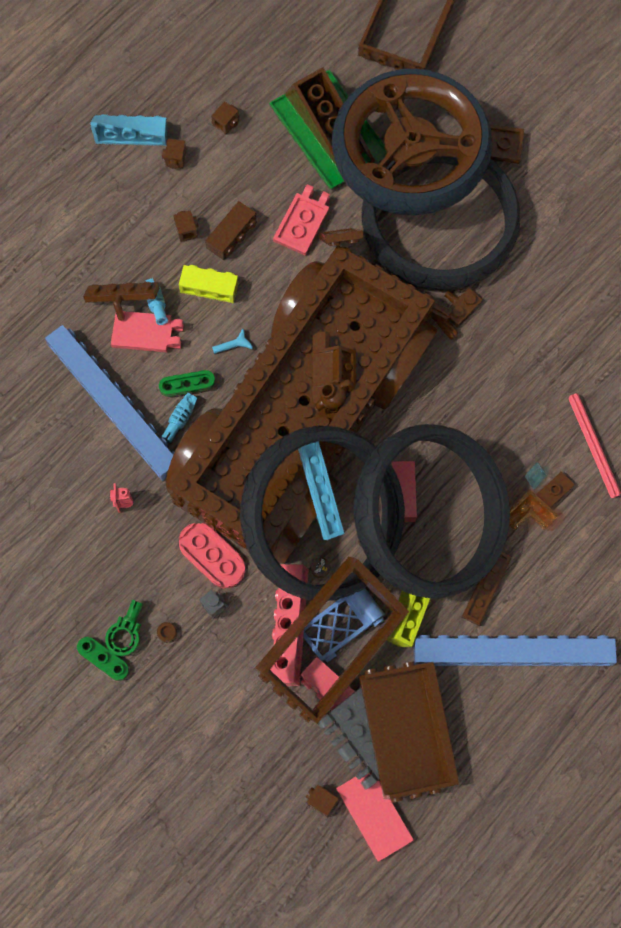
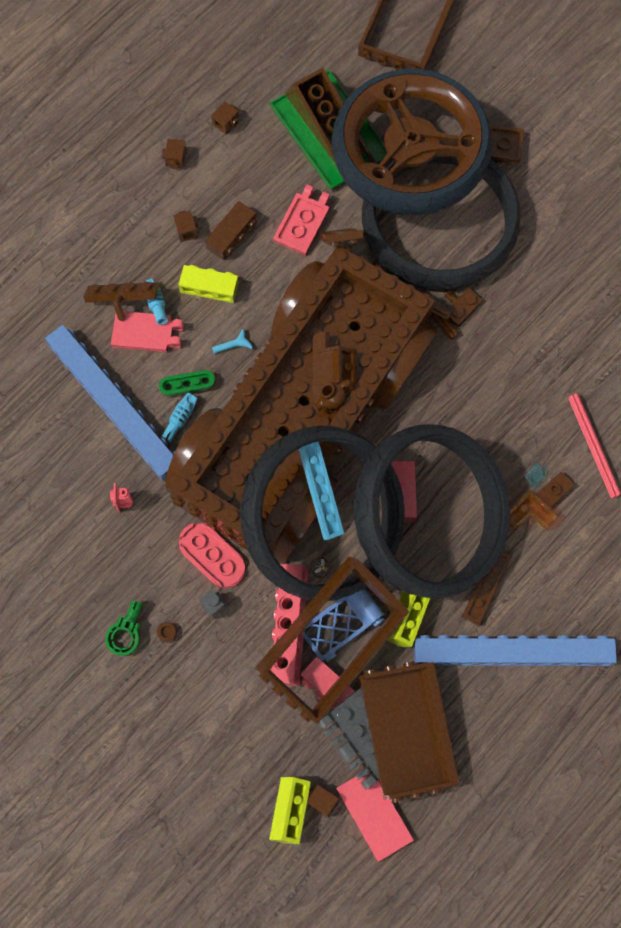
(109, 664): green plate -> none
(129, 130): medium azure wedge -> none
(290, 810): none -> neon yellow brick

